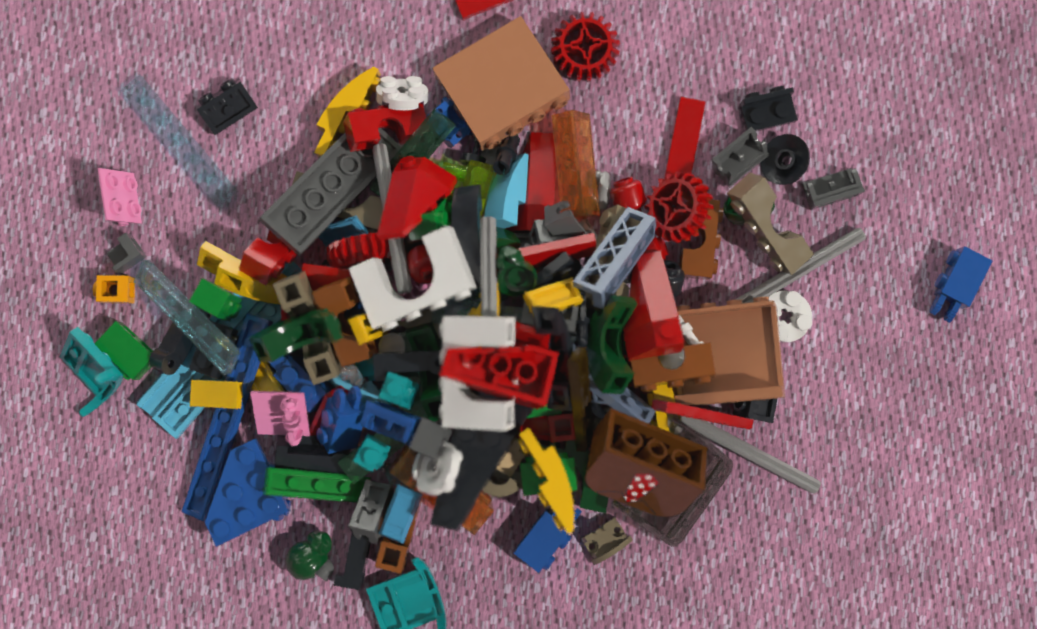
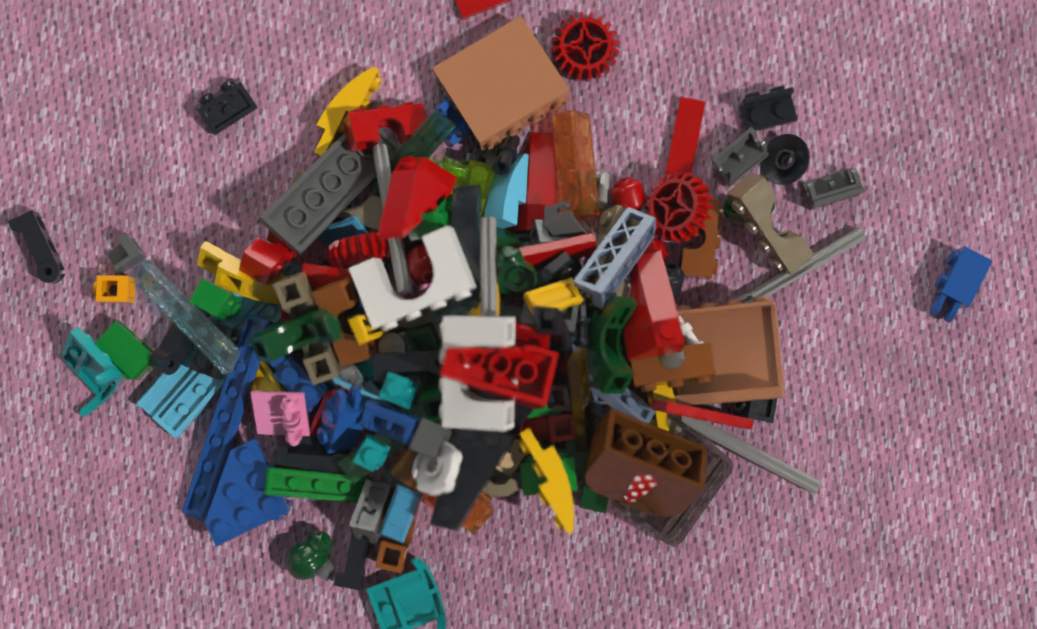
(40, 246): none -> black leg
(119, 196): bright pink hinge -> none
(179, 141): clear light blue tile -> none
(216, 394): yellow tile -> none
(402, 93): white plate -> none
(543, 541): blue hinge -> none
(606, 541): dark tan piece -> none
(801, 315): white plate -> none

